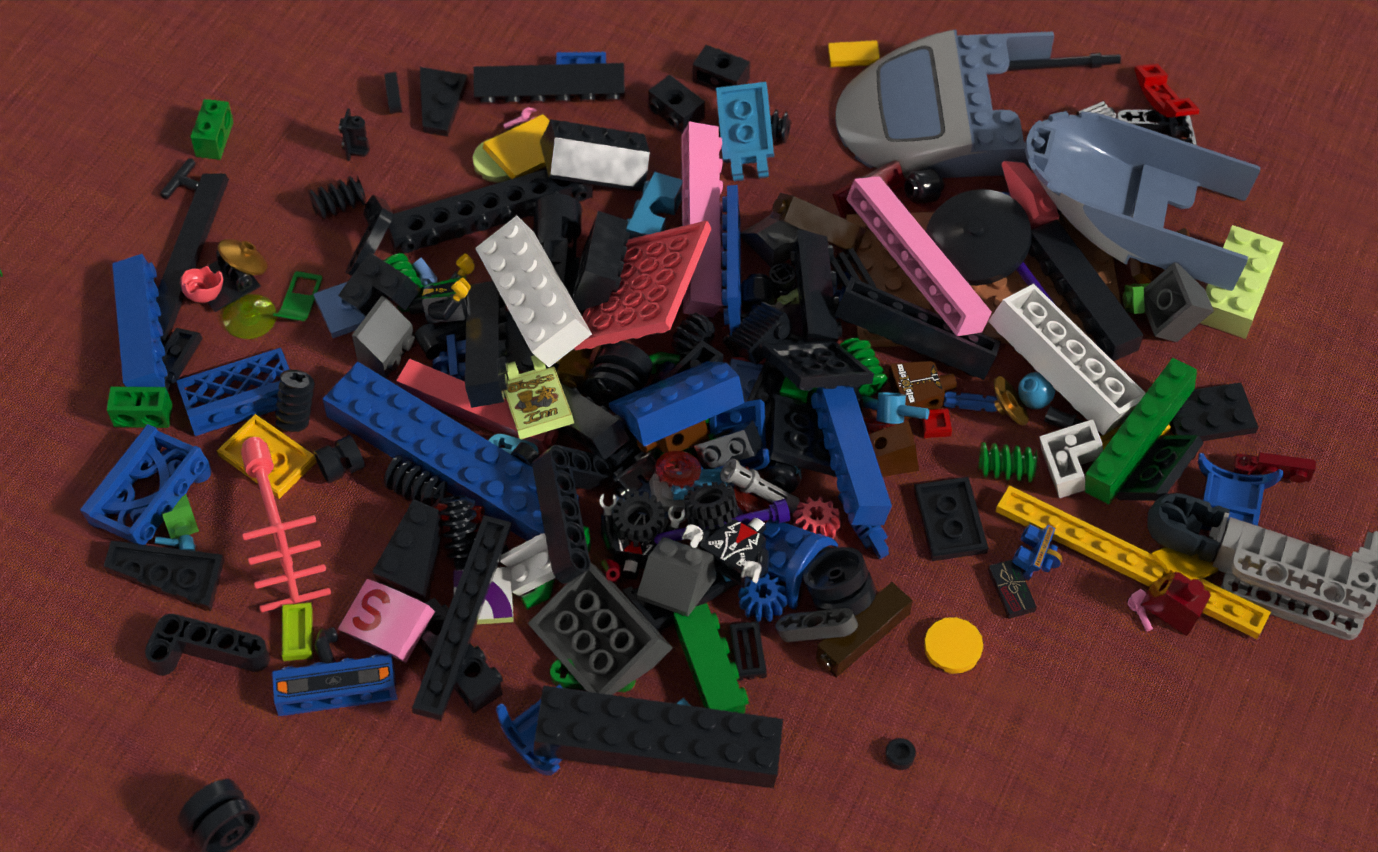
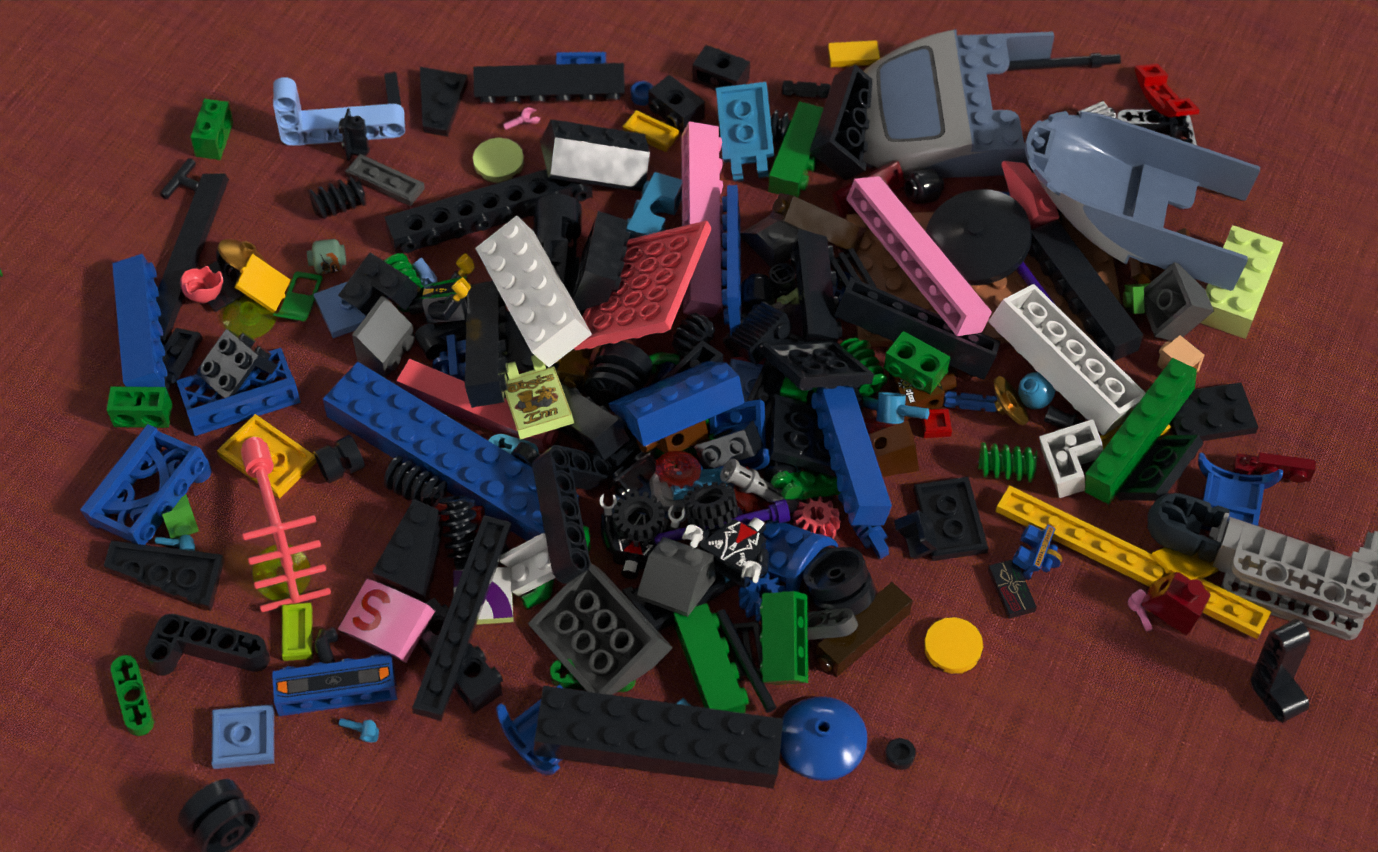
(141, 703): none -> green beam
(232, 362): none -> black bracket
(242, 736): none -> medium blue plate
(262, 283): none -> yellow piece
(268, 570): none -> clear neon green dish
(294, 400): black piece -> none
(322, 125): none -> light blue beam
(327, 256): none -> sand green head
(368, 729): none -> dark azure hand
(379, 217): black beam -> none
(385, 179): none -> dark grey tile
(520, 148): yellow tile -> none
(611, 569): dark red arm -> none
(639, 92): none -> blue tile
(656, 132): none -> yellow tile
(746, 661): none -> black bar
(784, 638): none -> green brick
(794, 160): none -> green brick
(805, 89): none -> black axle
(805, 484): none -> green hinge
(819, 753): none -> blue dish
(843, 123): none -> black wedge
(918, 359): none -> green brick
(919, 533): none -> black panel
(1182, 351): none -> light nougat brick
(1276, 671): none -> black beam

